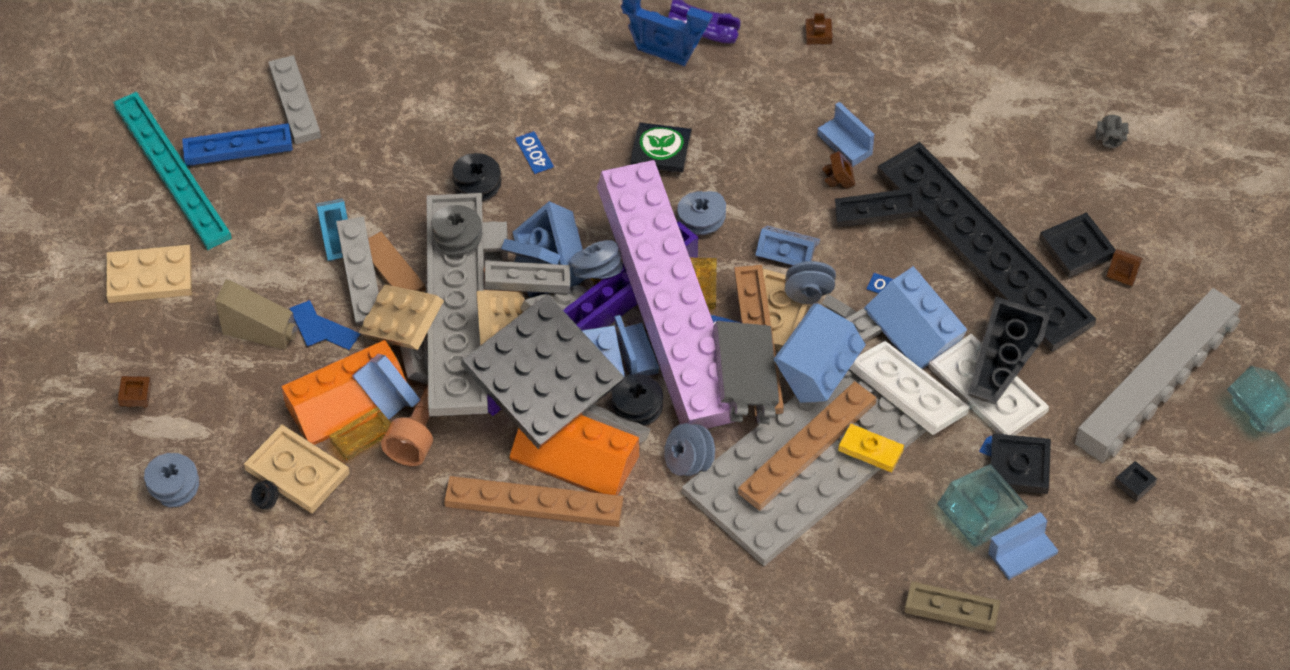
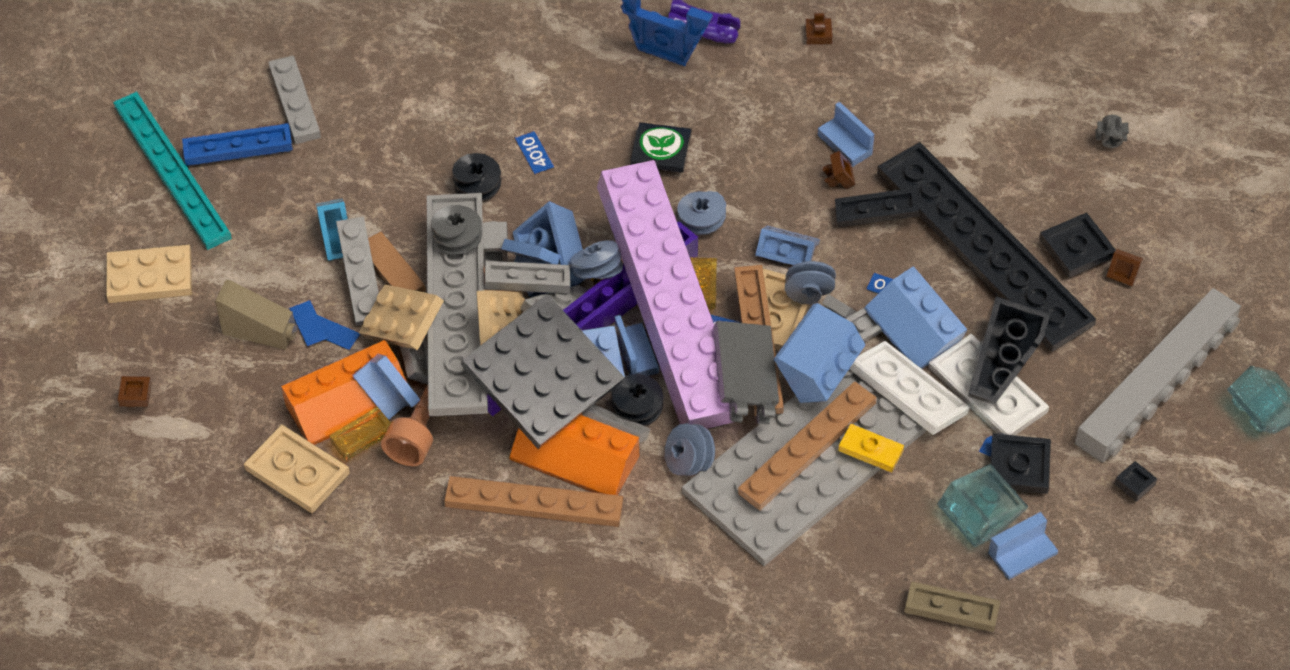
(172, 479): sand blue piece -> none
(264, 494): black plate -> none

